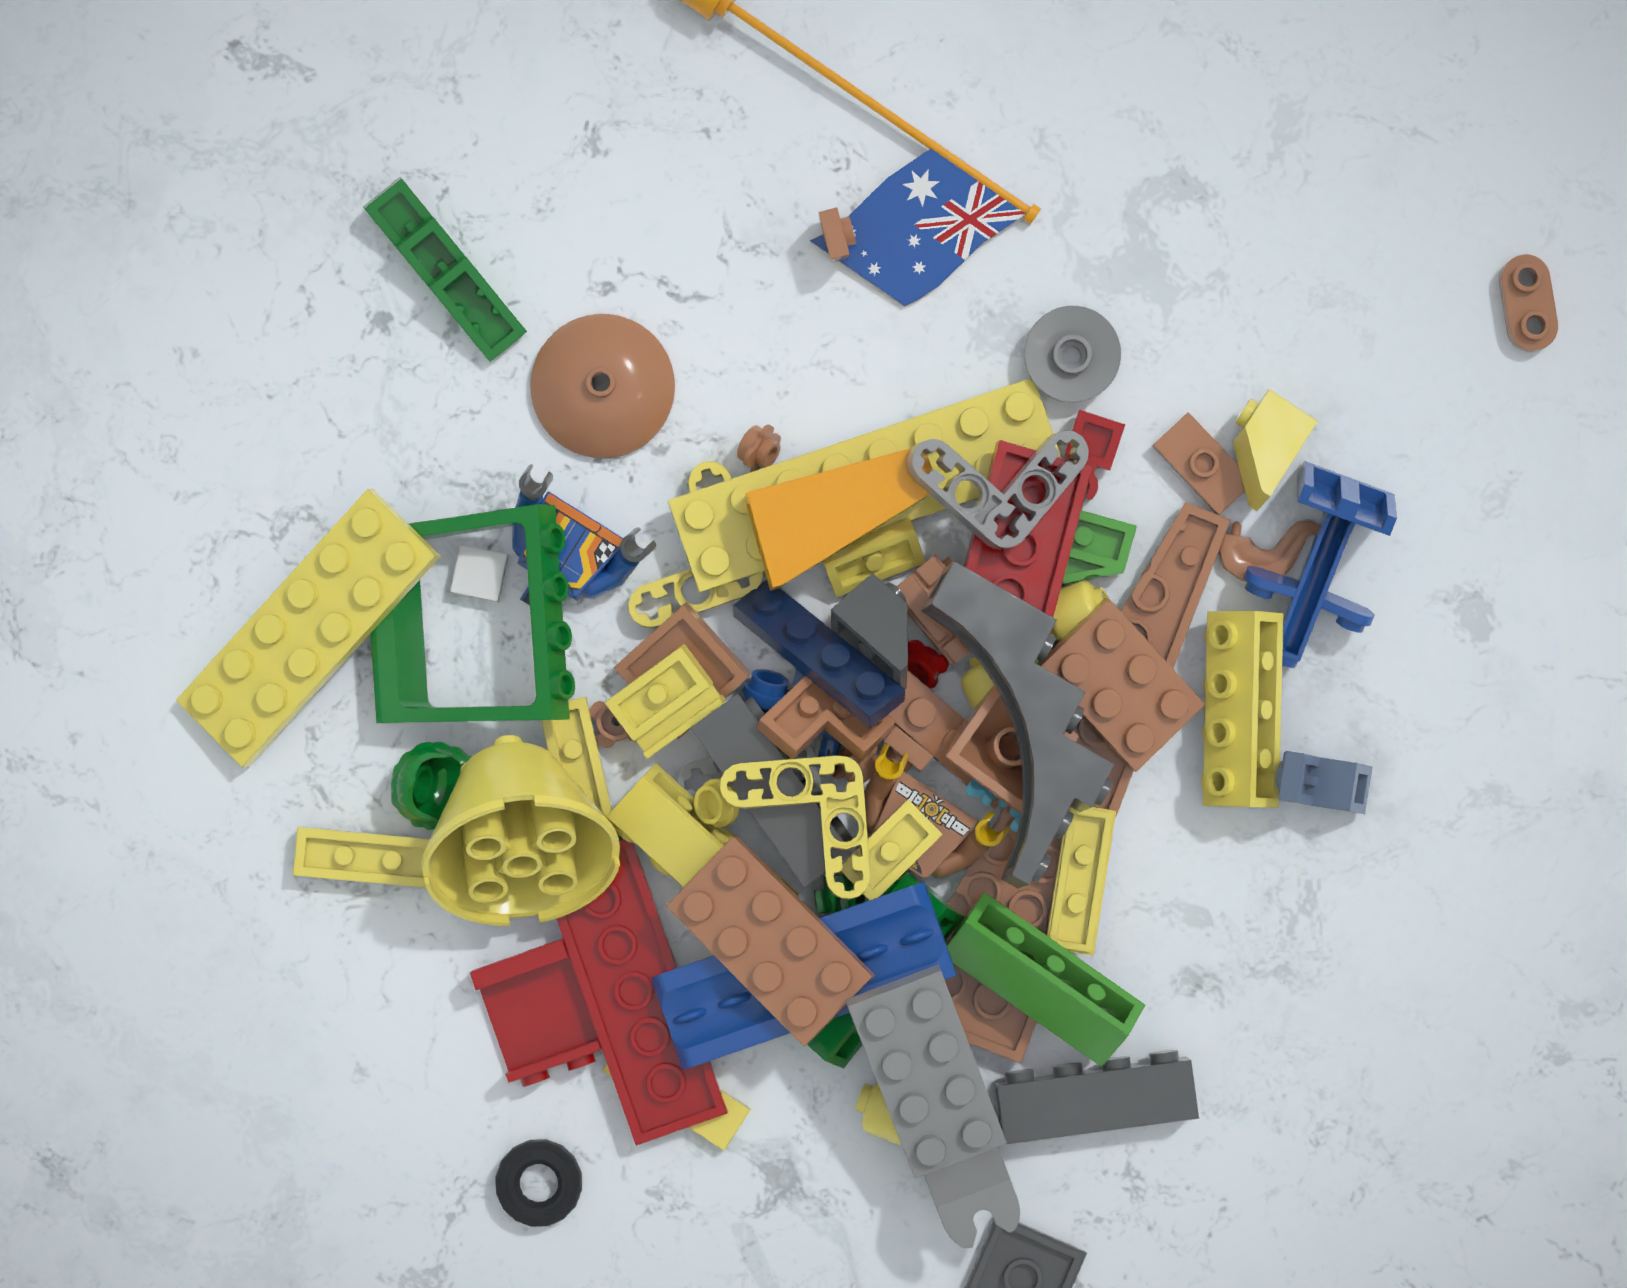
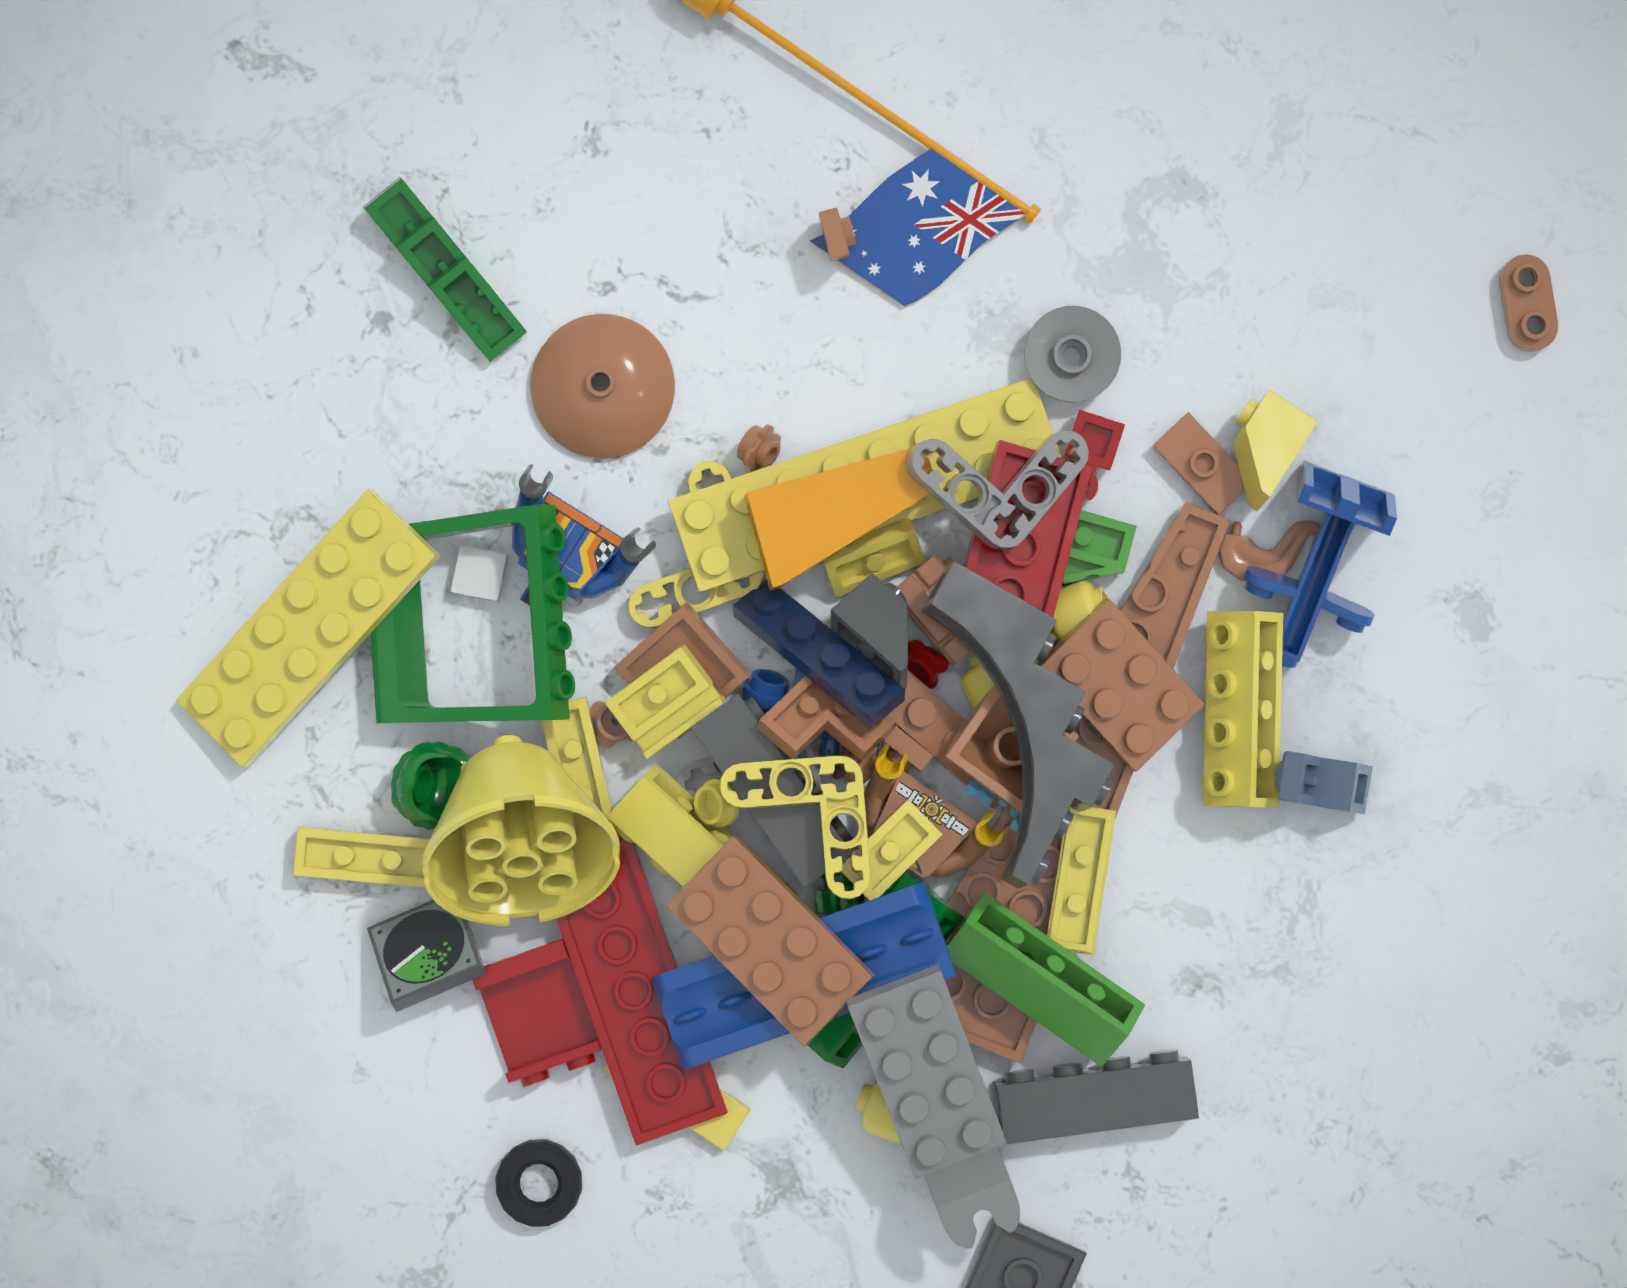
(424, 953): none -> tile

